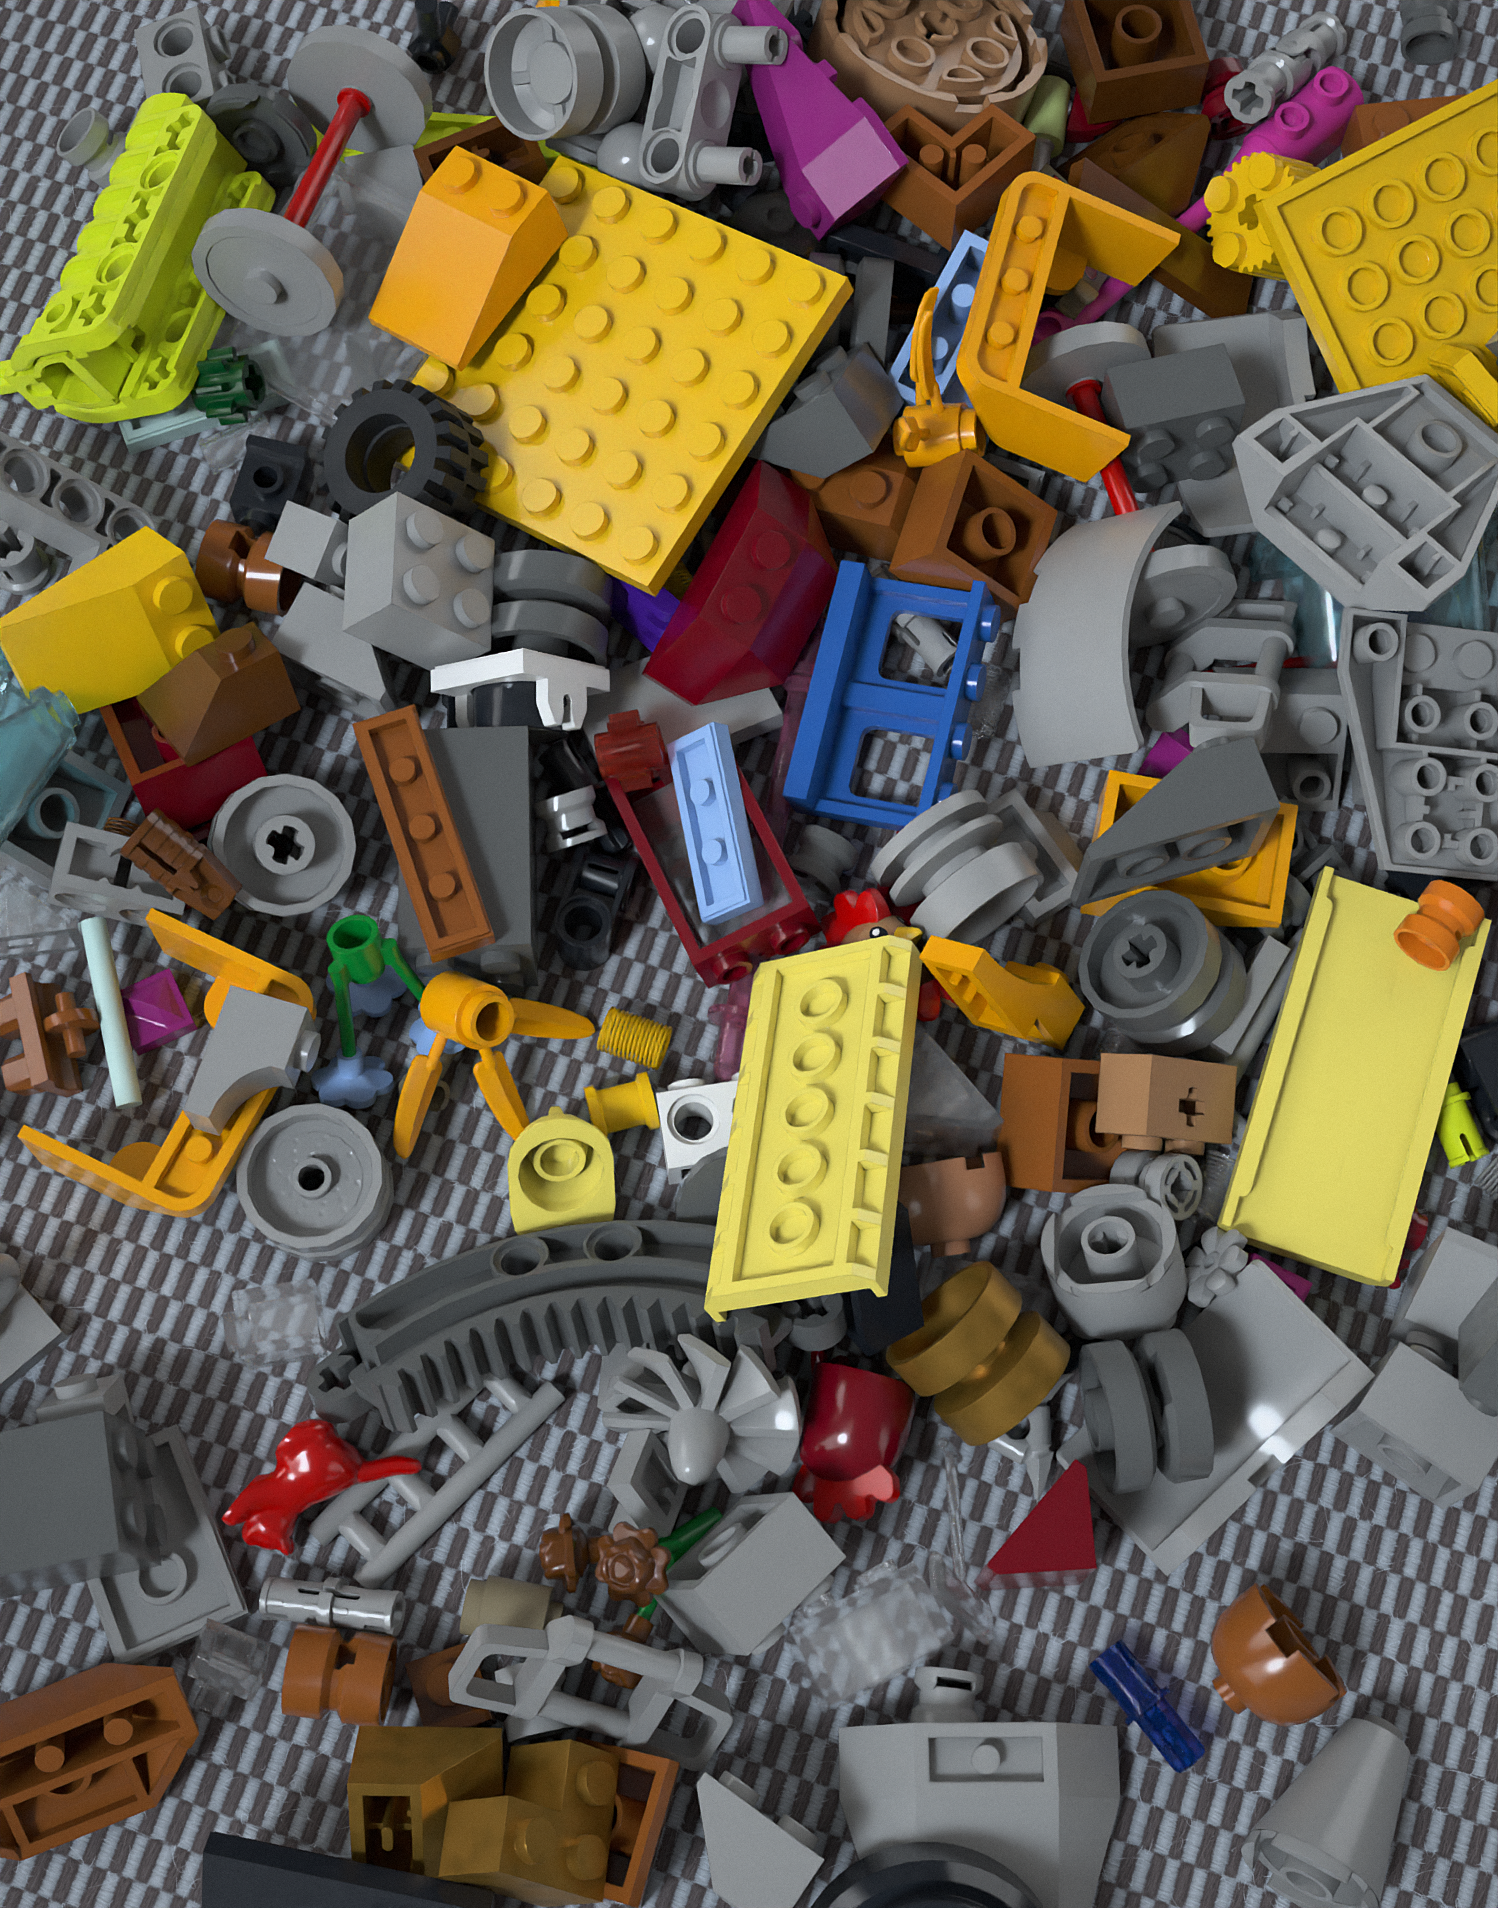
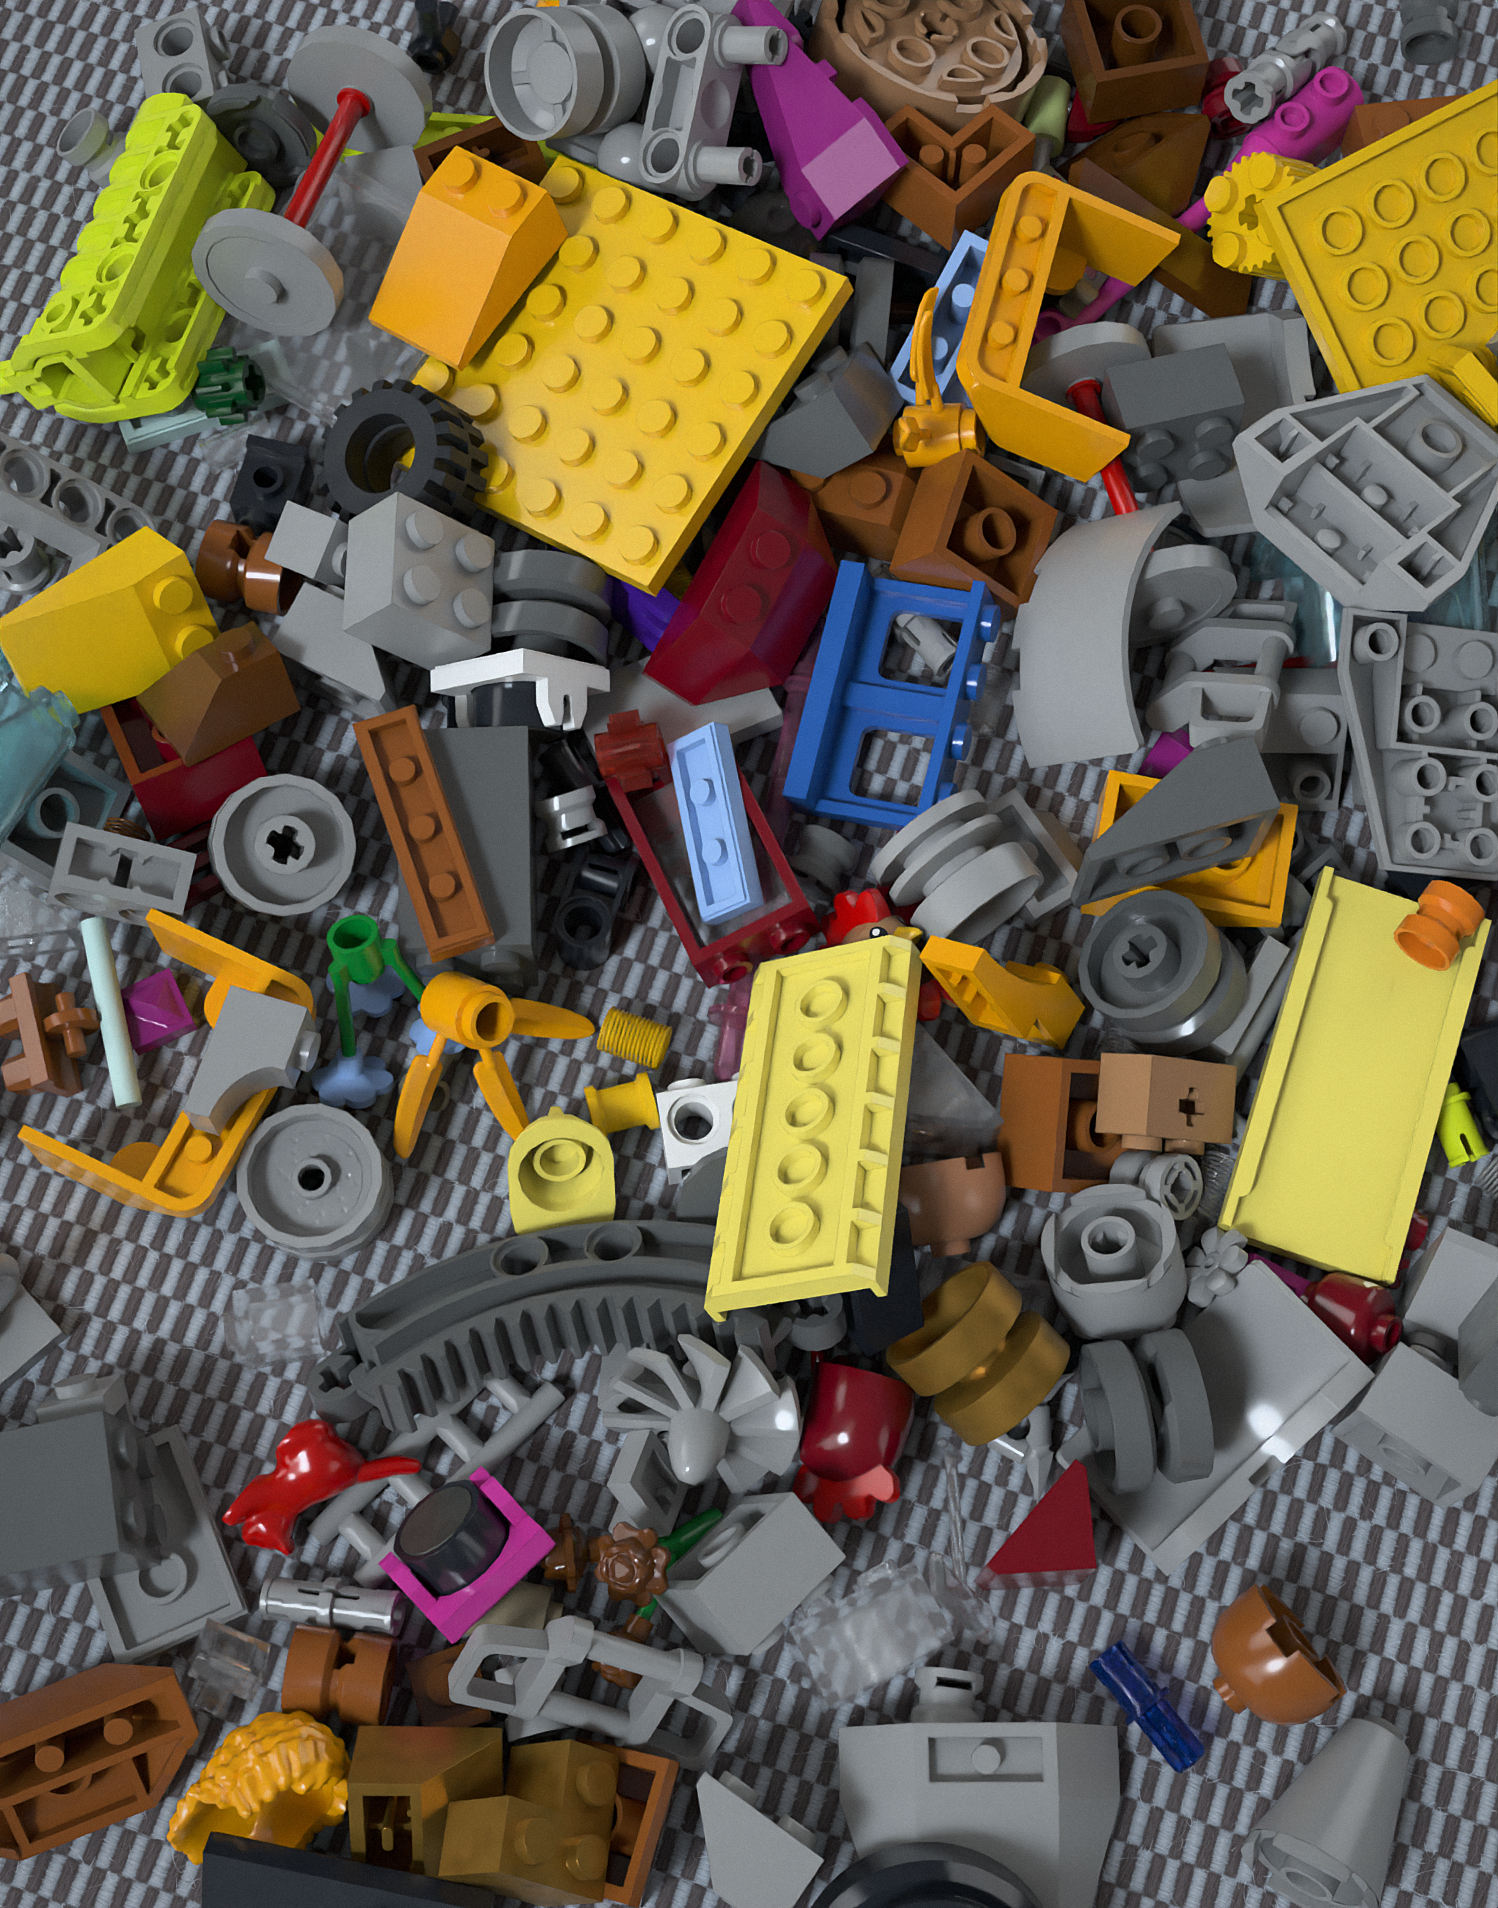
(181, 865): reddish brown hinge -> none
(266, 1784): none -> light orange piece
(466, 1550): none -> piece
(1356, 1313): none -> dark red head

